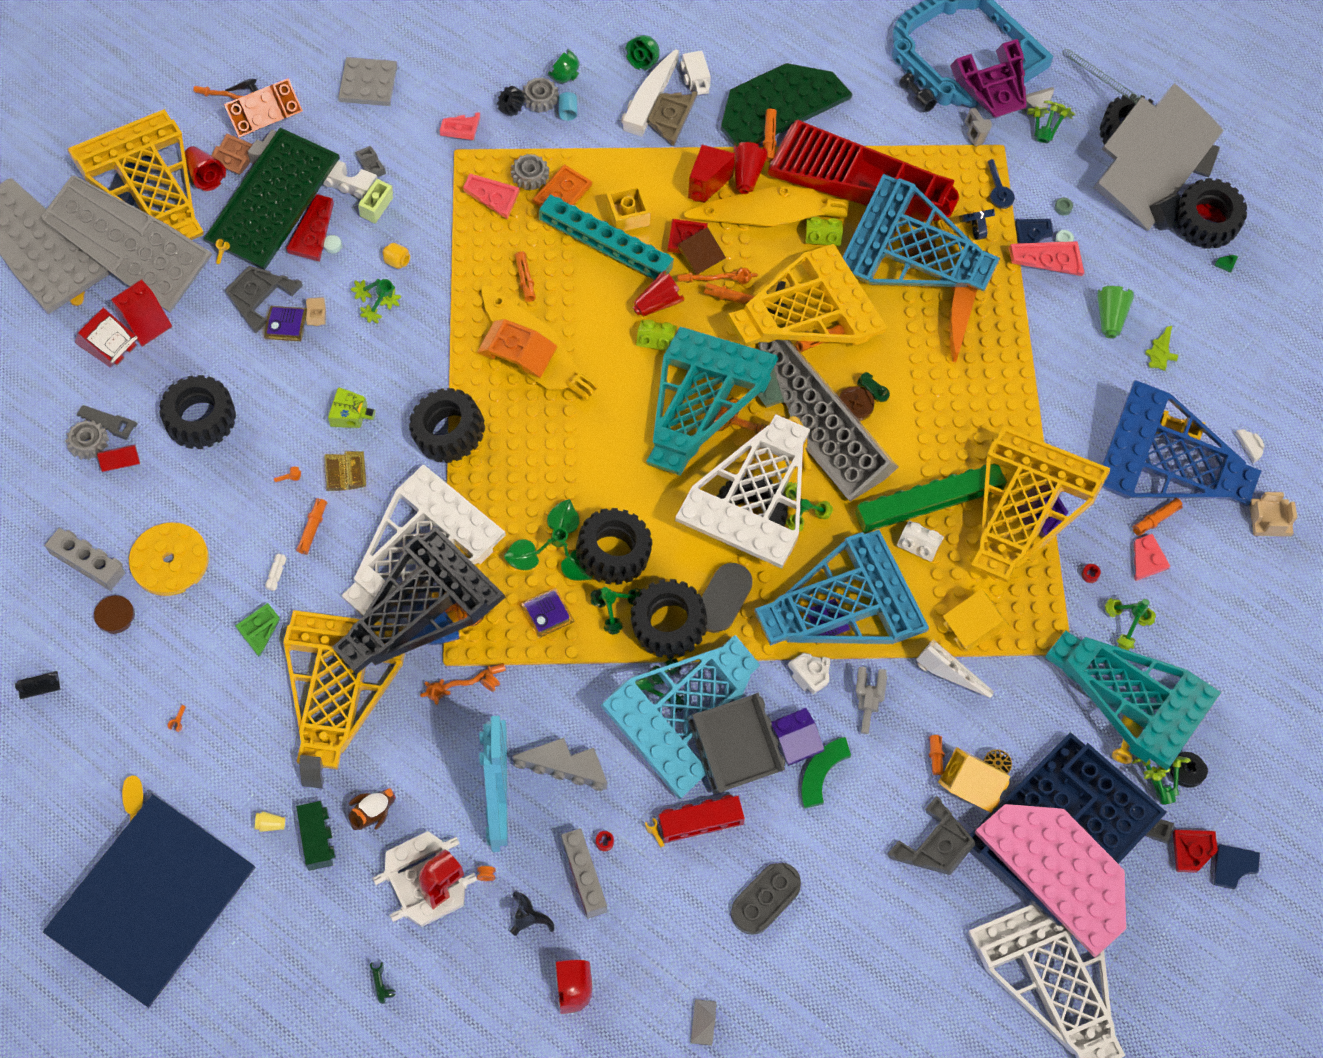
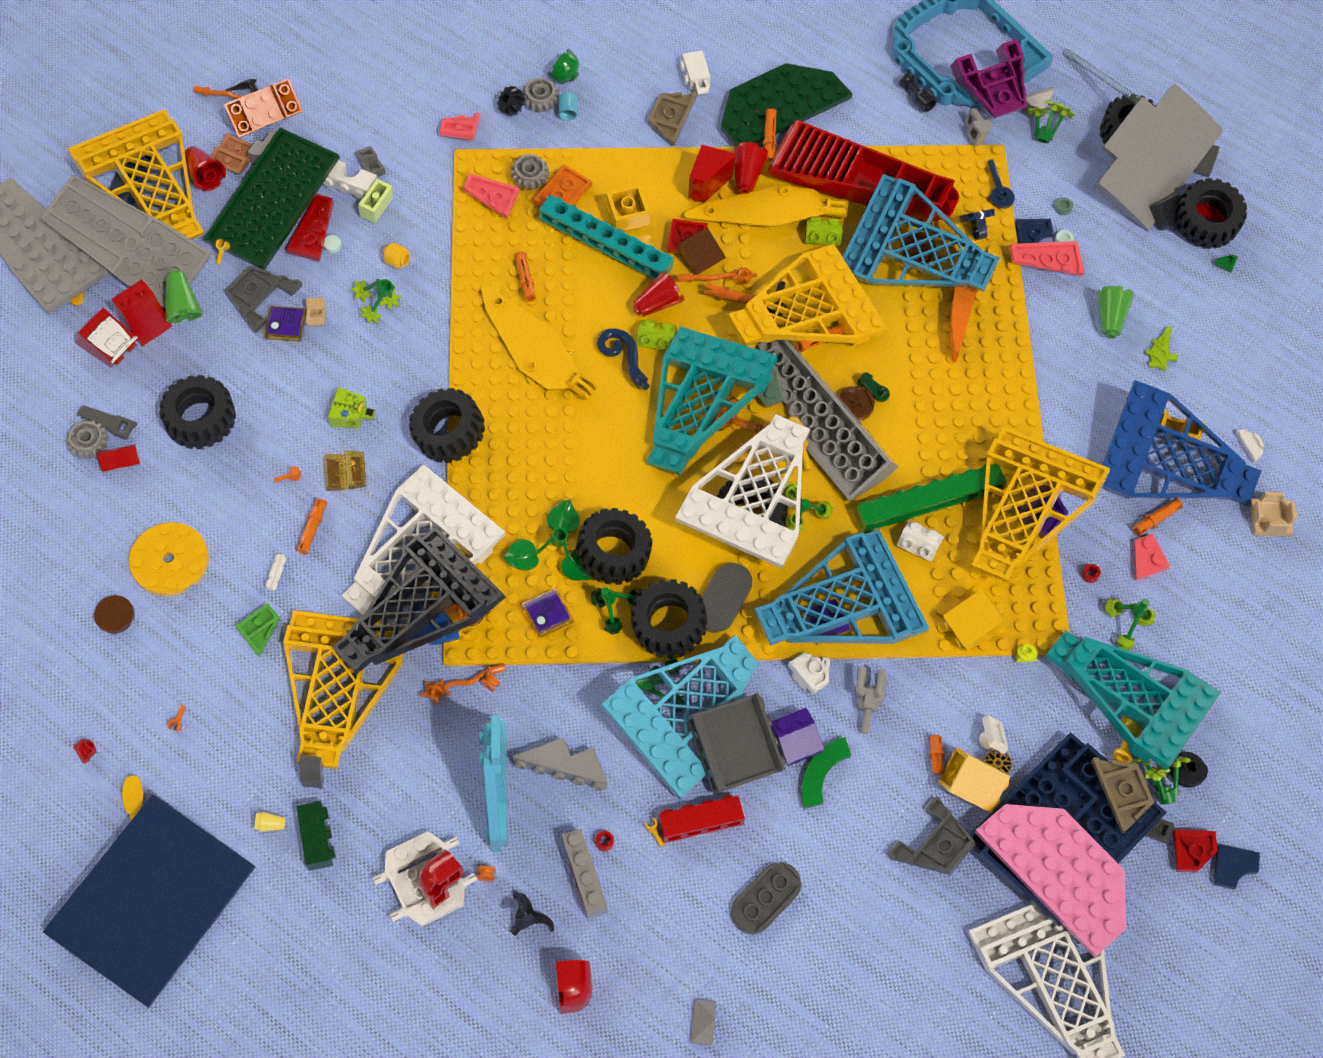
(38, 685): black hinge -> none
(85, 750): none -> red plate
(106, 577): light grey brick -> none
(180, 299): none -> bright green cone
(368, 81): light grey plate -> none
(370, 809): animal -> none
(381, 992): dark green piece -> none
(518, 346): orange slope -> none
(635, 374): none -> dark blue plant
(639, 109): white slope -> none
(642, 52): green cylinder -> none
(943, 664): white wedge -> none
(993, 736): none -> white tile
(1026, 653): none -> neon yellow plate
(1124, 790): none -> dark tan wing

